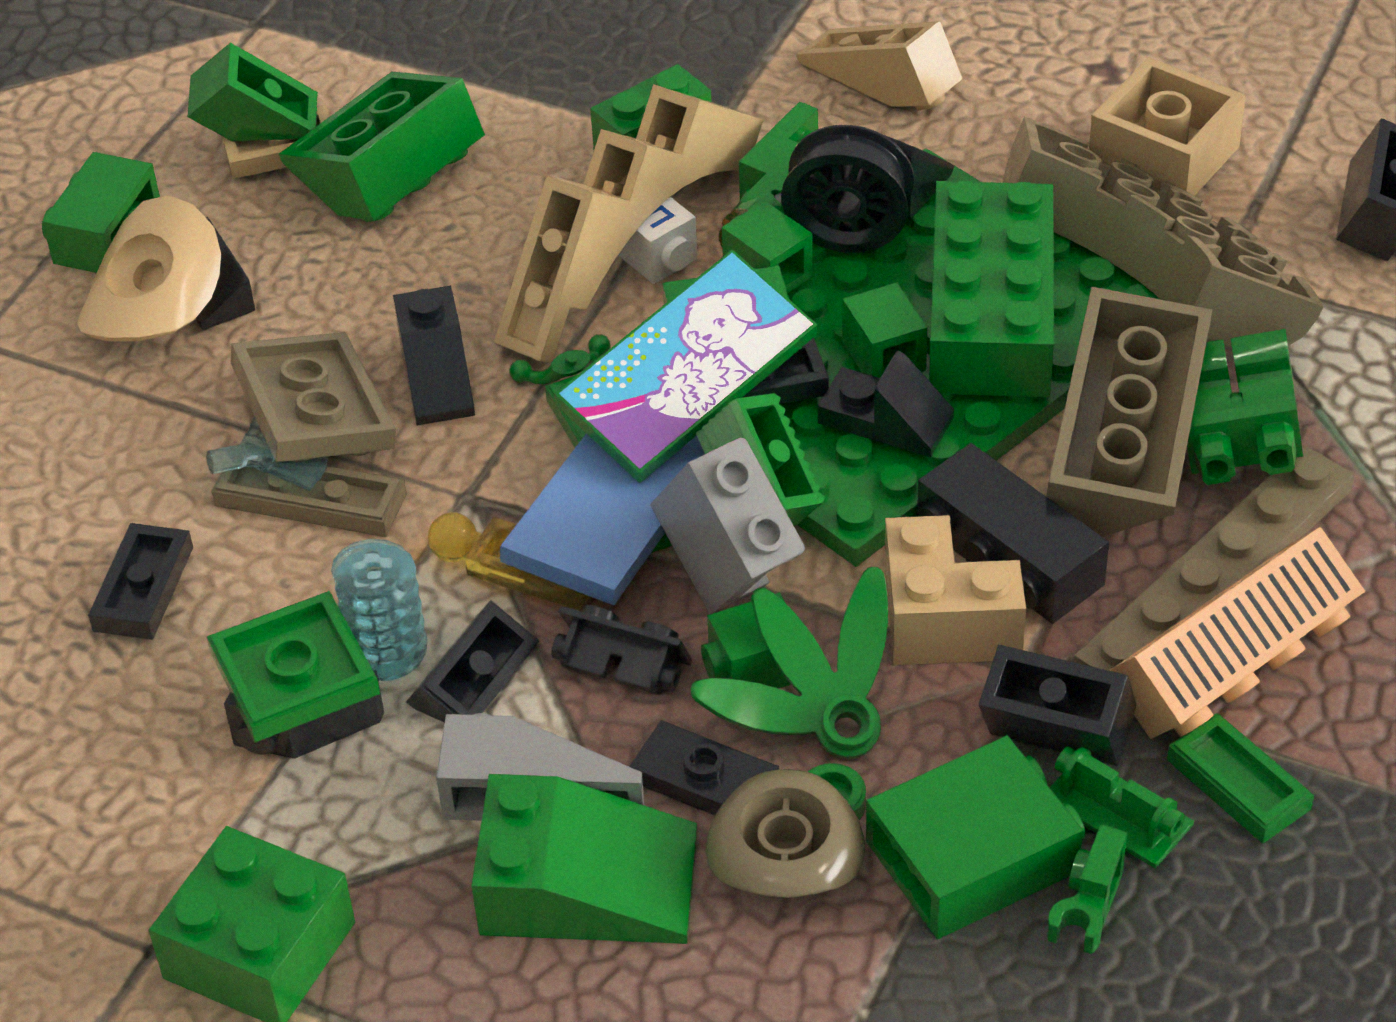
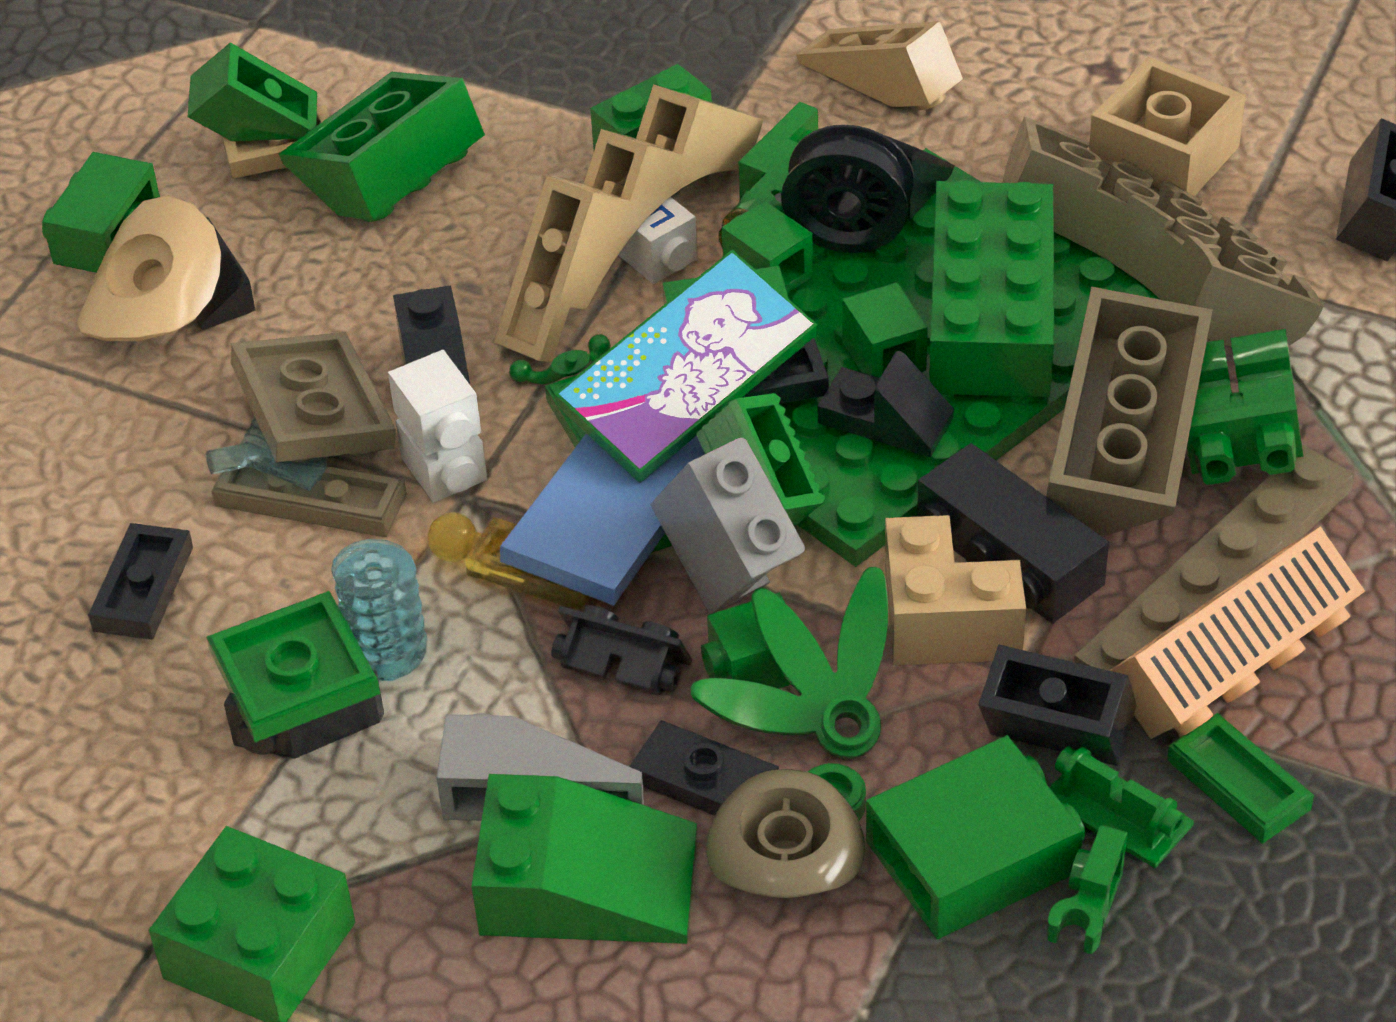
(438, 425): none -> white piece
(474, 666): black slope -> none

